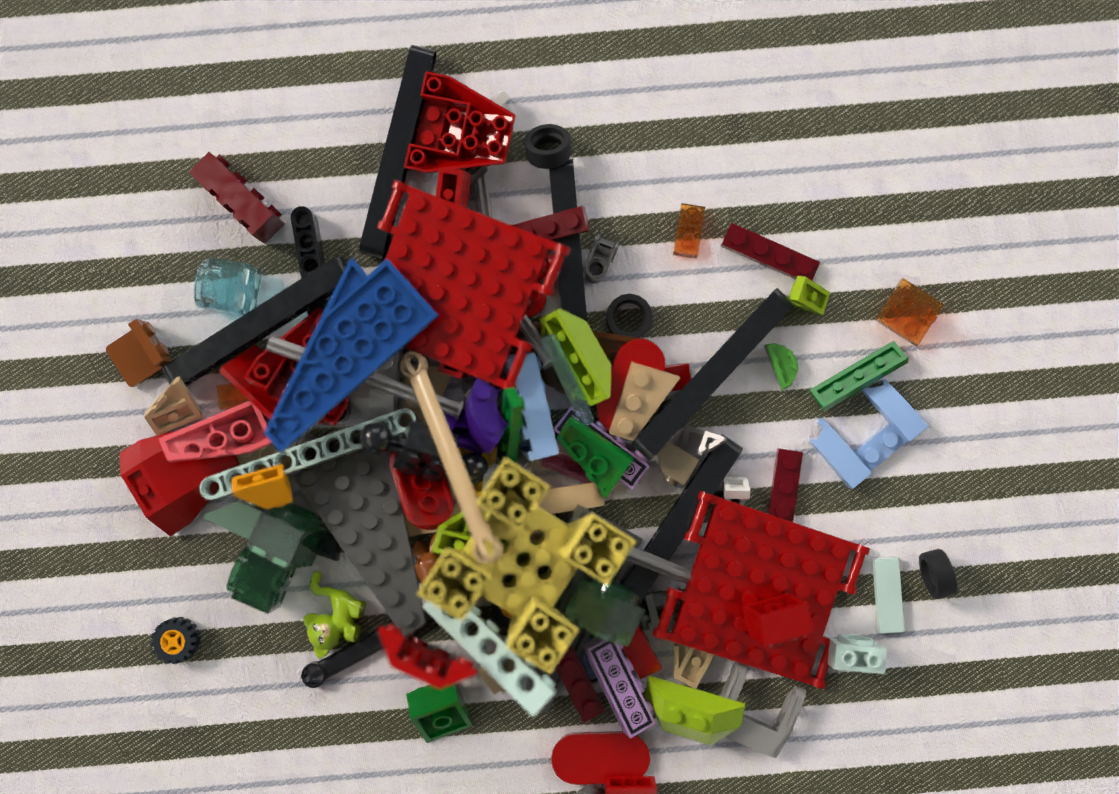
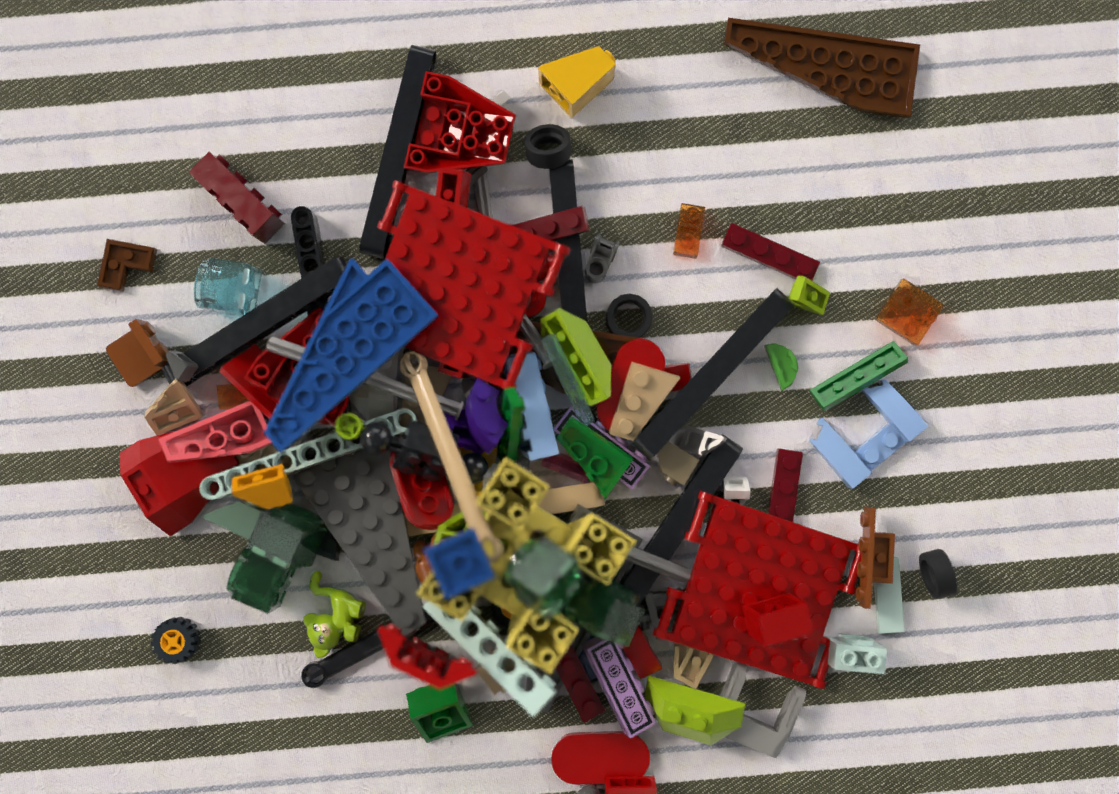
(118, 259): none -> reddish brown tile
(181, 365): none -> dark grey slope
(345, 425): none -> lime wheel
(459, 563): none -> blue tile
(543, 576): none -> clear green piece
(577, 78): none -> yellow slope
(852, 69): none -> reddish brown wing
(876, 557): none -> dark orange bracket

